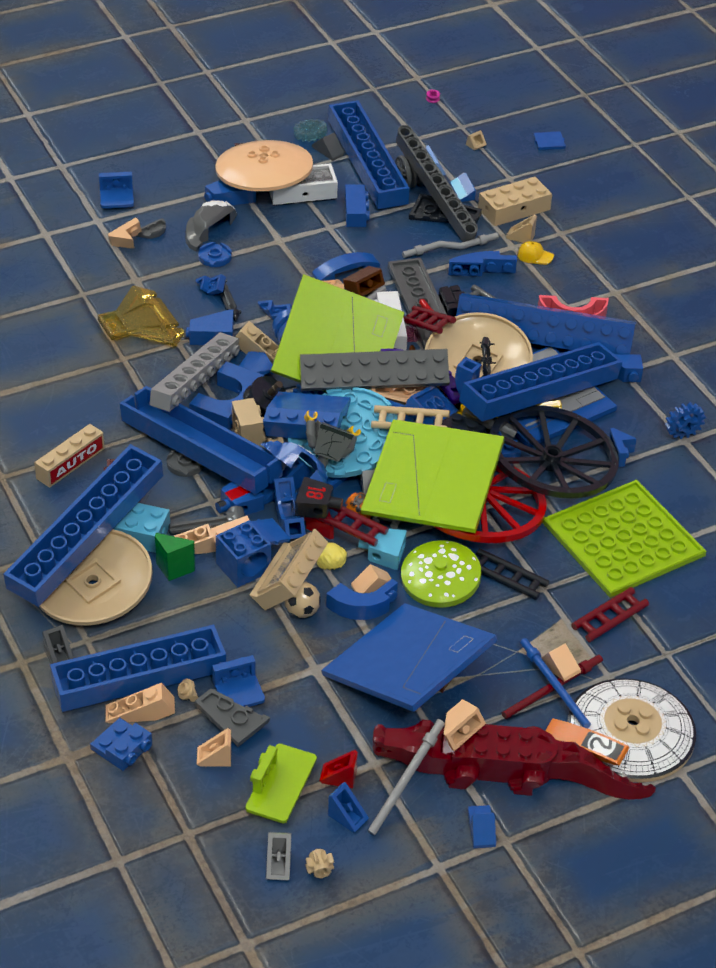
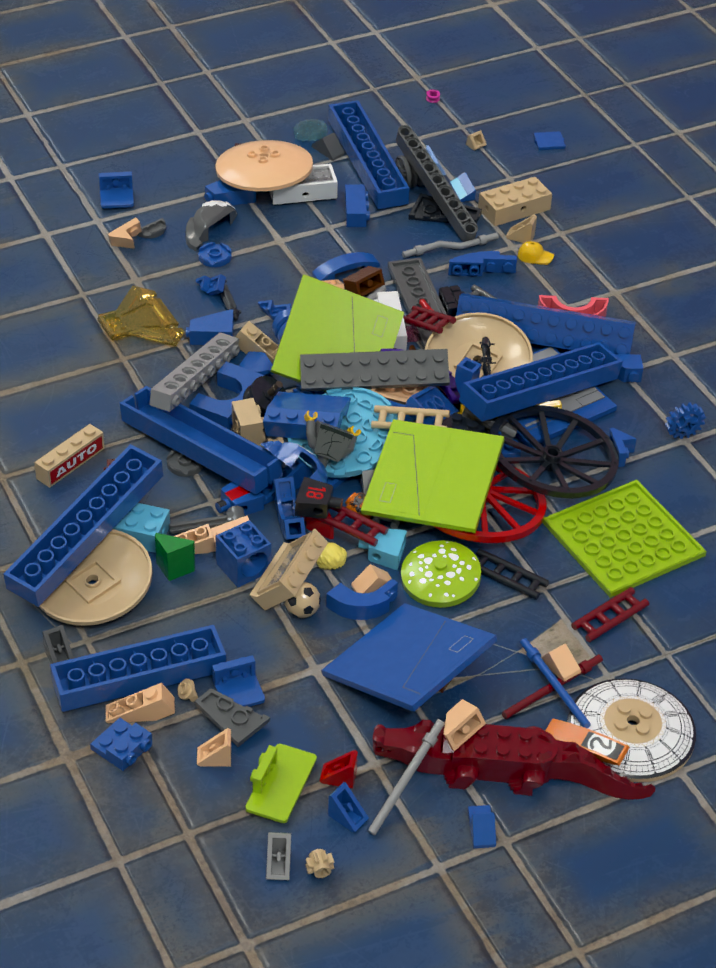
(271, 531): blue piece -> none

